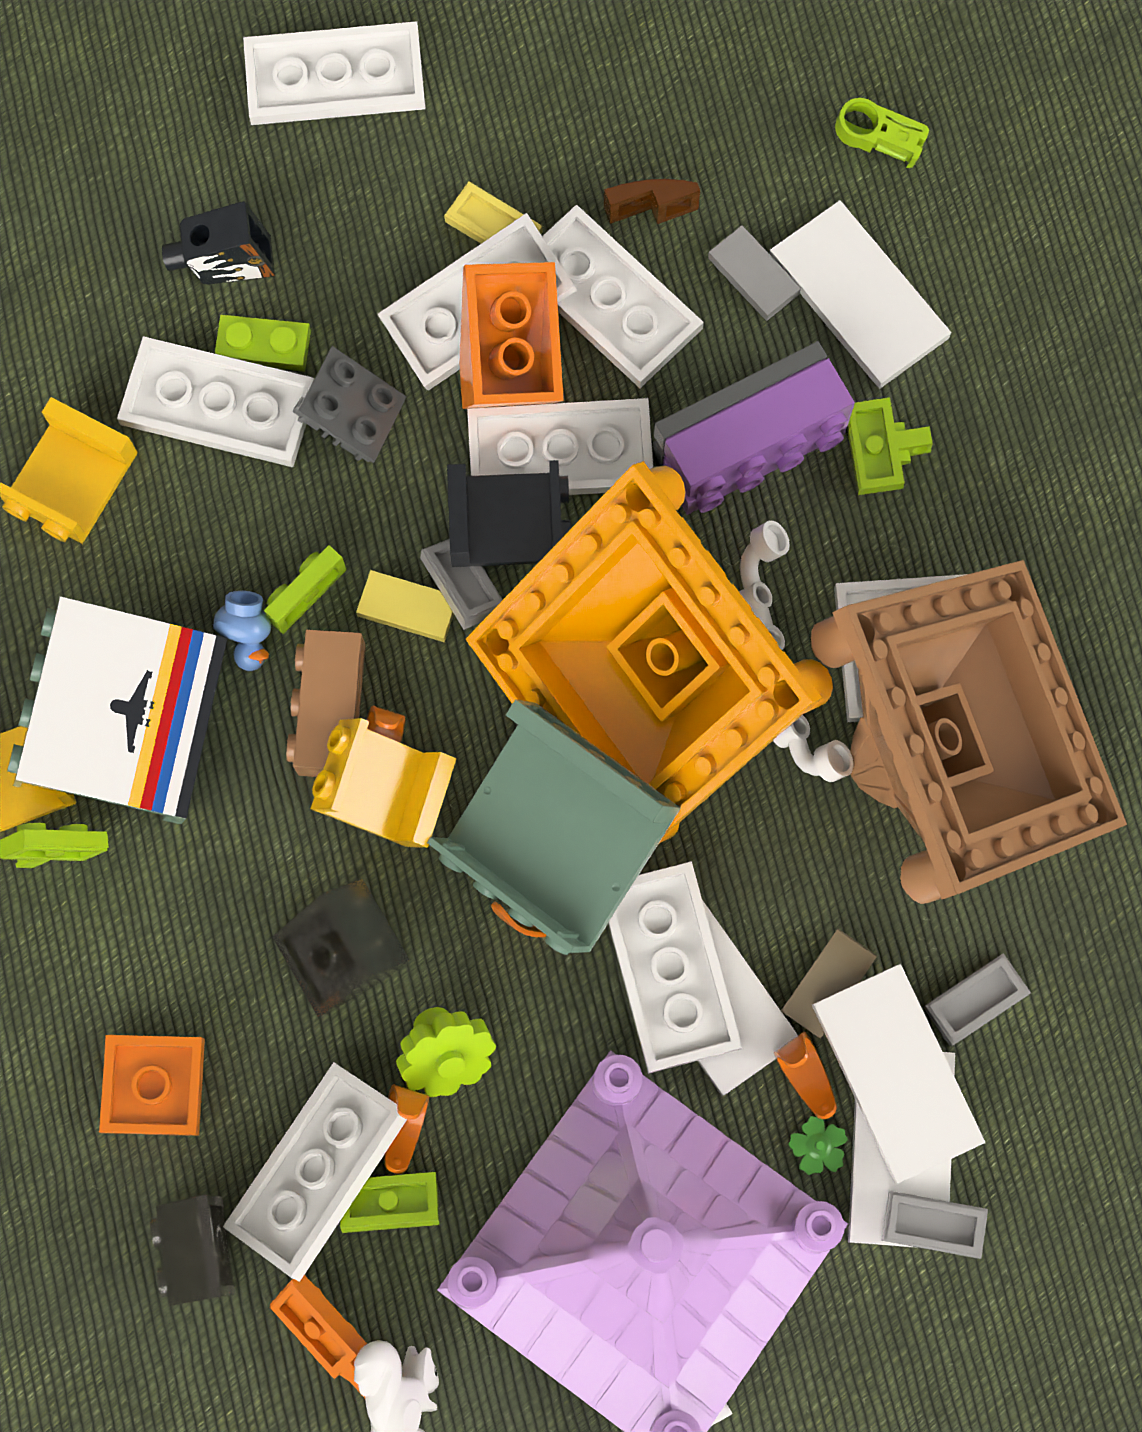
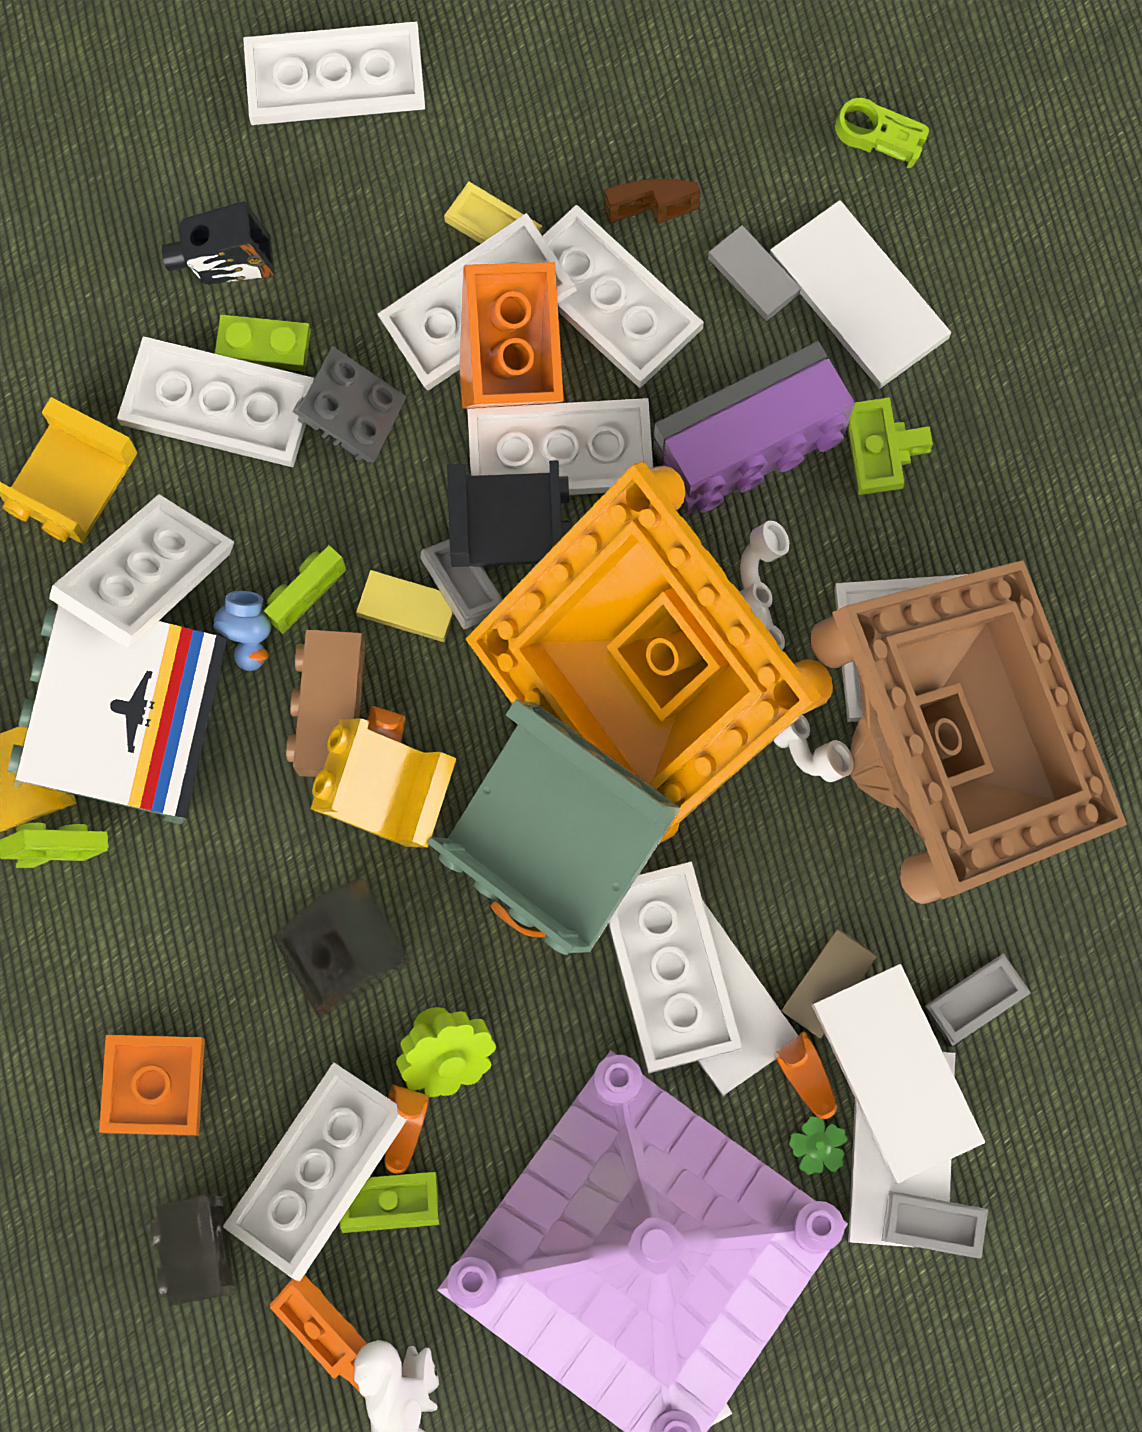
(141, 571): none -> white plate

